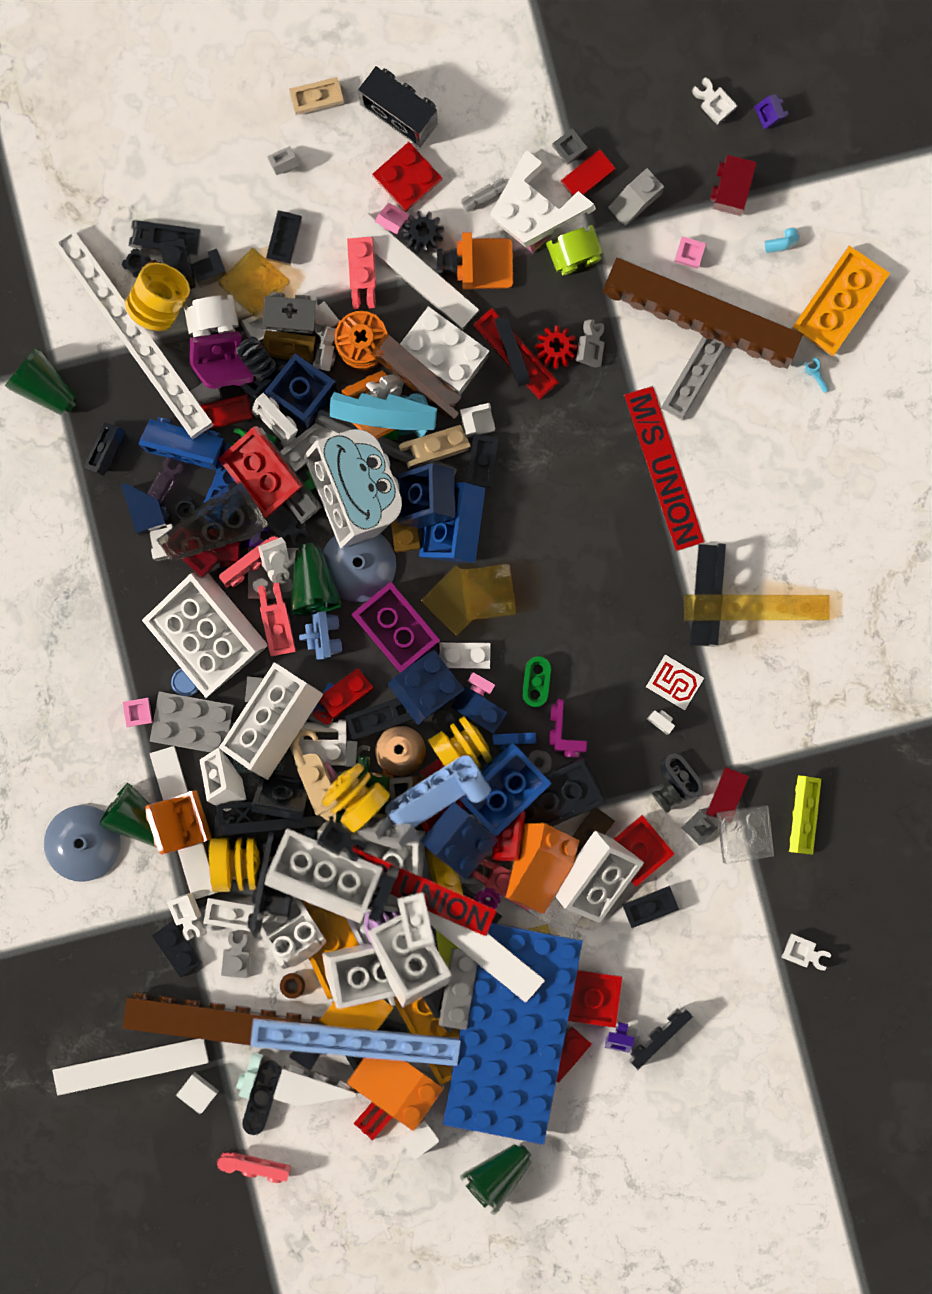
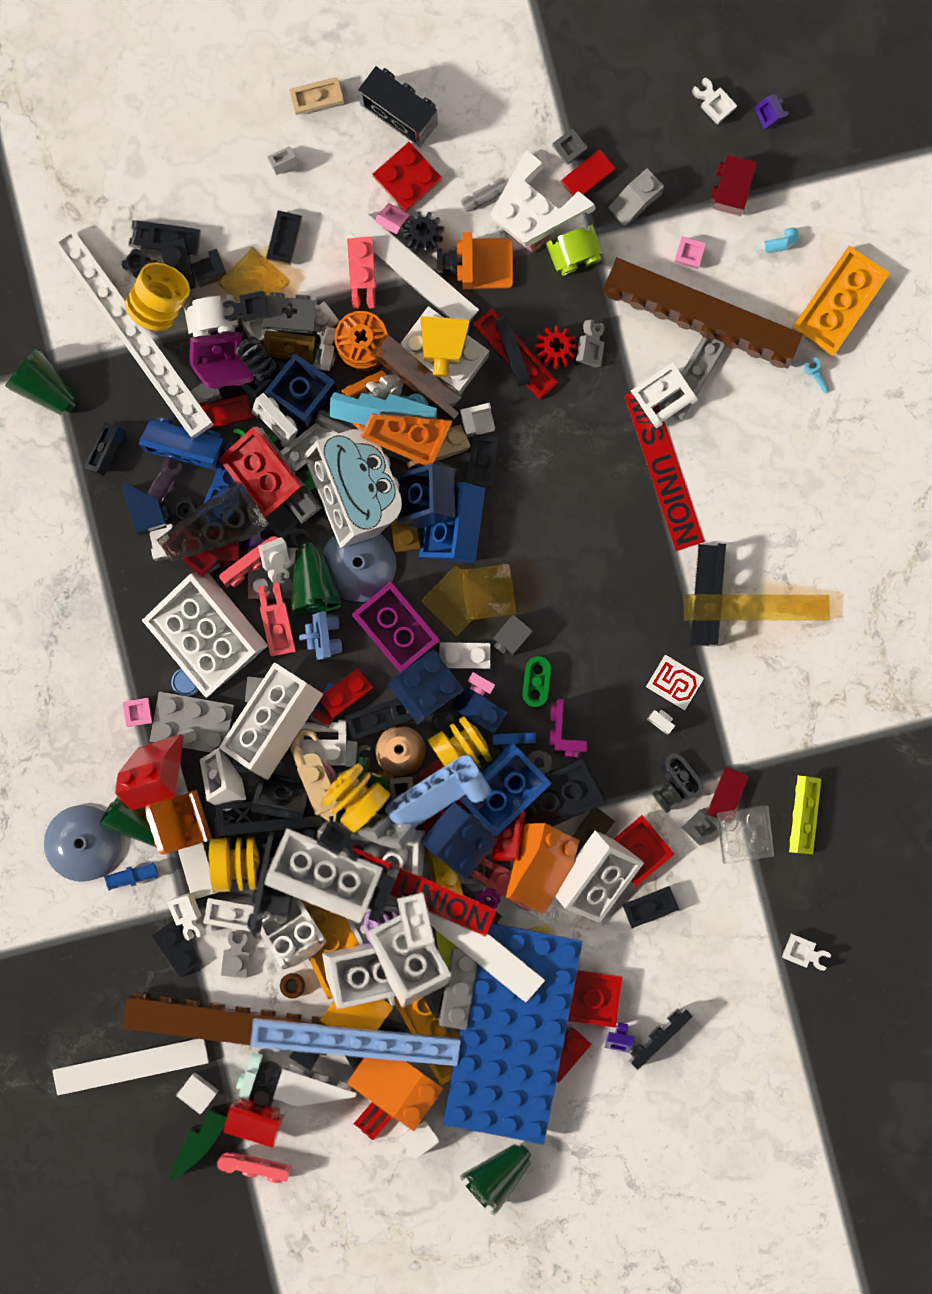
(131, 876): none -> blue pin
(150, 773): none -> red slope
(199, 1142): none -> dark green slope
(251, 307): none -> black plate
(254, 1122): none -> red slope
(407, 435): none -> orange wing
(443, 342): none -> yellow torso
(511, 636): none -> dark grey brick
(659, 388): none -> white plate

